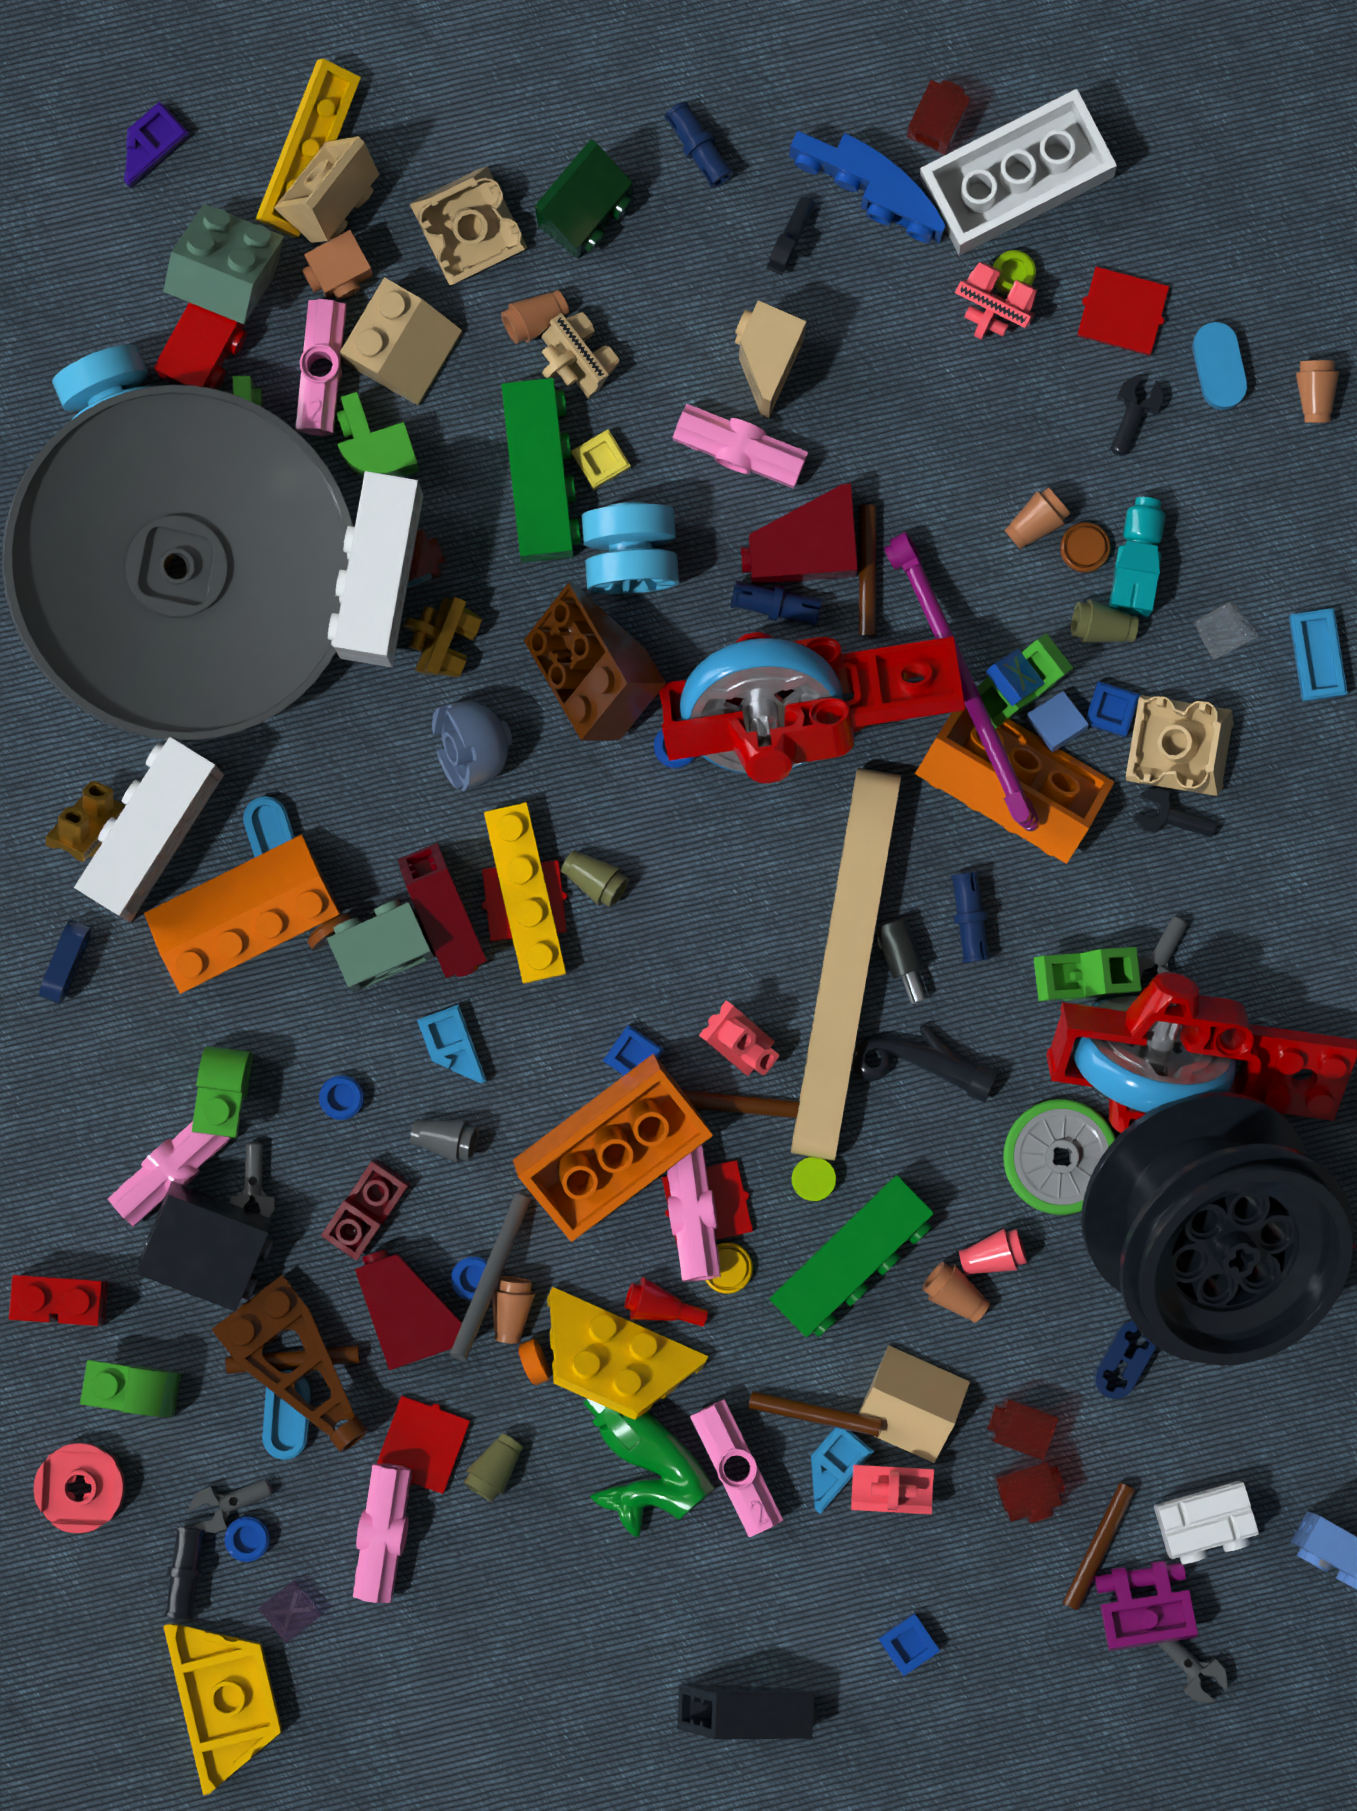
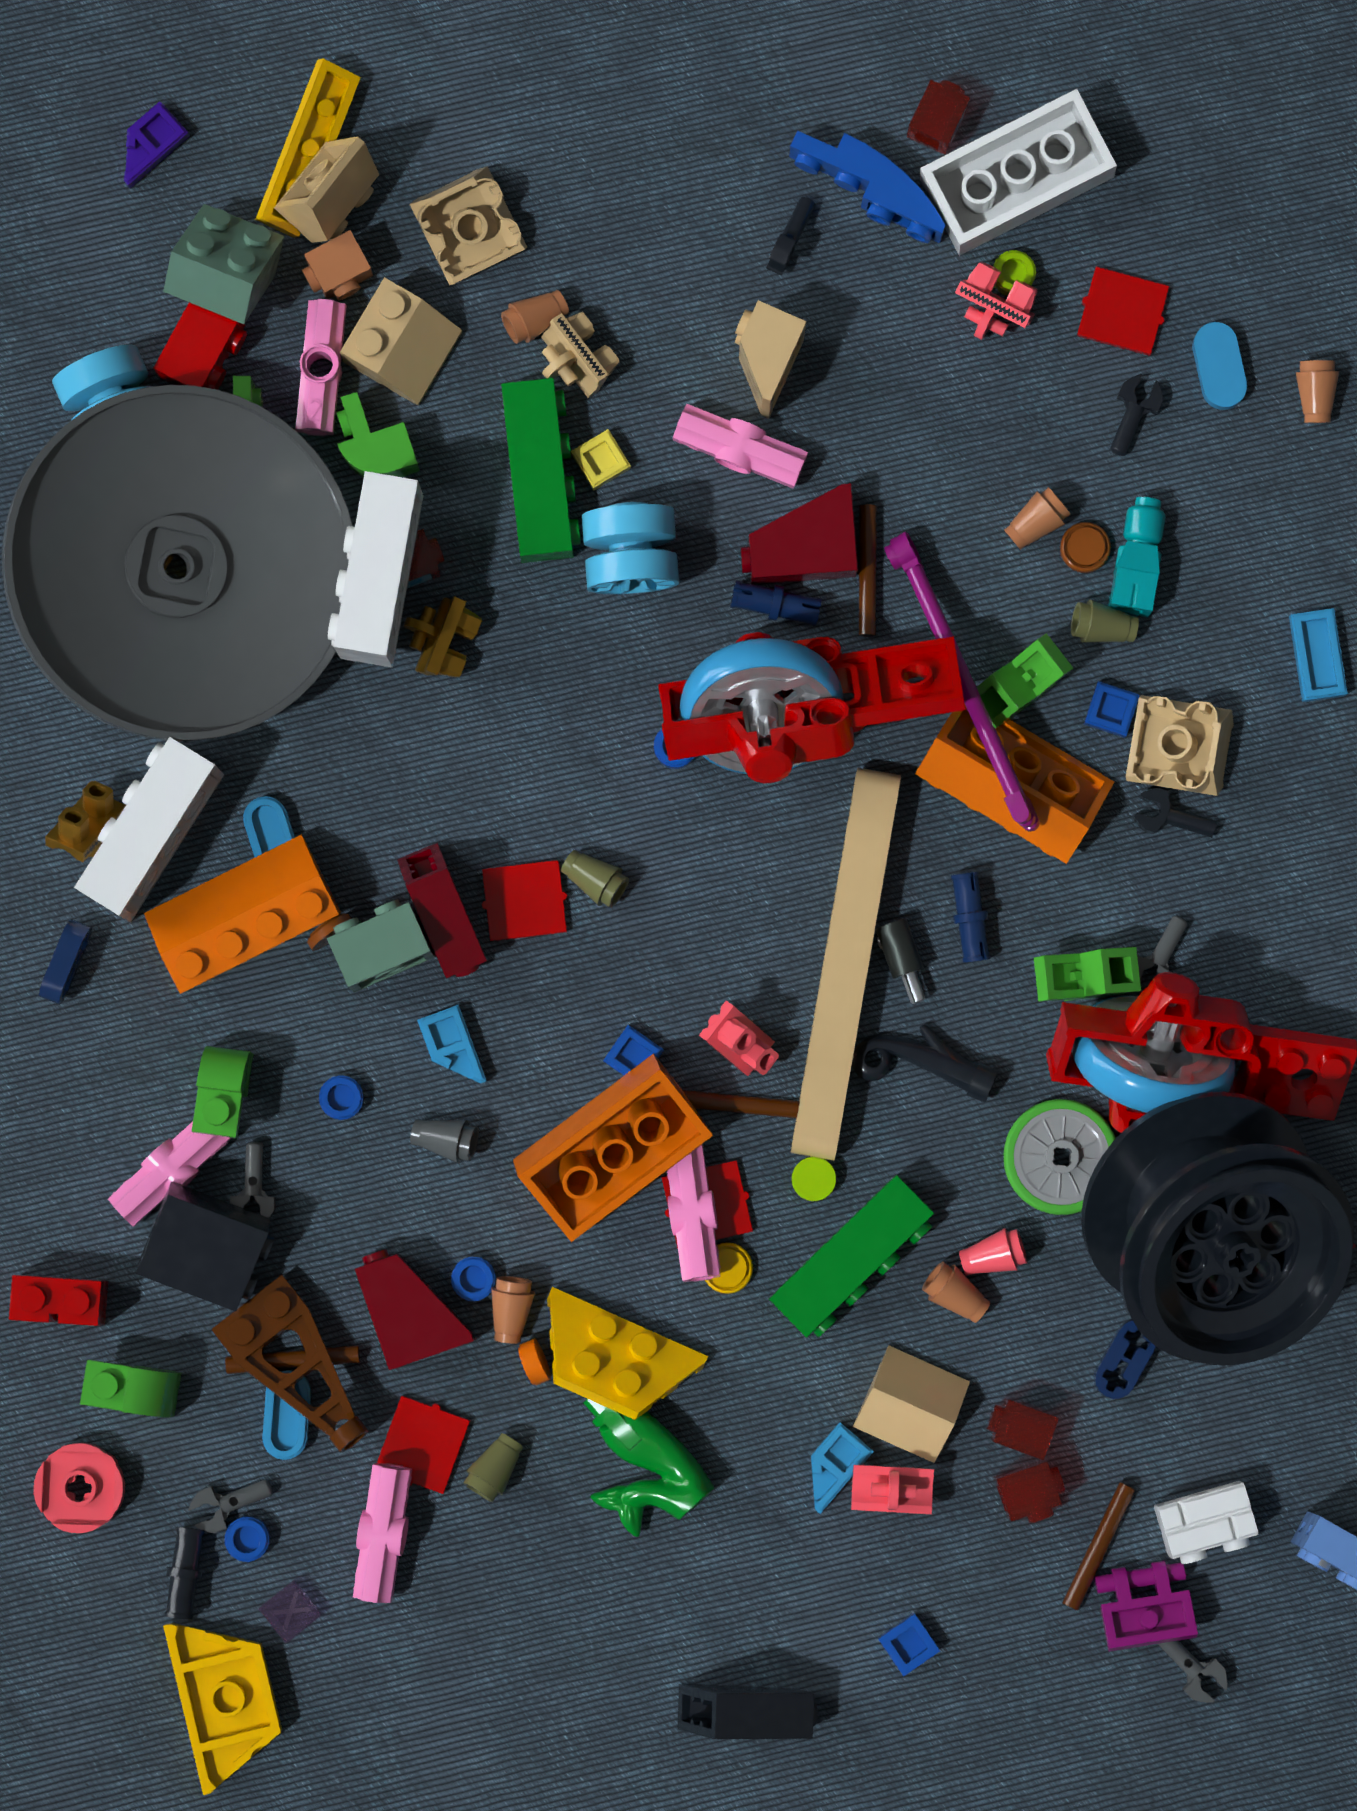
(365, 1209): dark red slope -> none
(472, 742): sand blue cylinder -> none
(490, 1277): dark grey bar -> none
(525, 893): yellow plate -> none
(584, 201): dark green slope -> none
(593, 666): reddish brown slope -> none
(652, 1302): red cone -> none
(699, 144): dark blue pin -> none
(749, 1495): bright pink piece -> none
(815, 1413): reddish brown bar -> none
(1015, 677): blue tile -> none
(1057, 721): medium blue tile -> none
(1225, 630): clear slope -> none

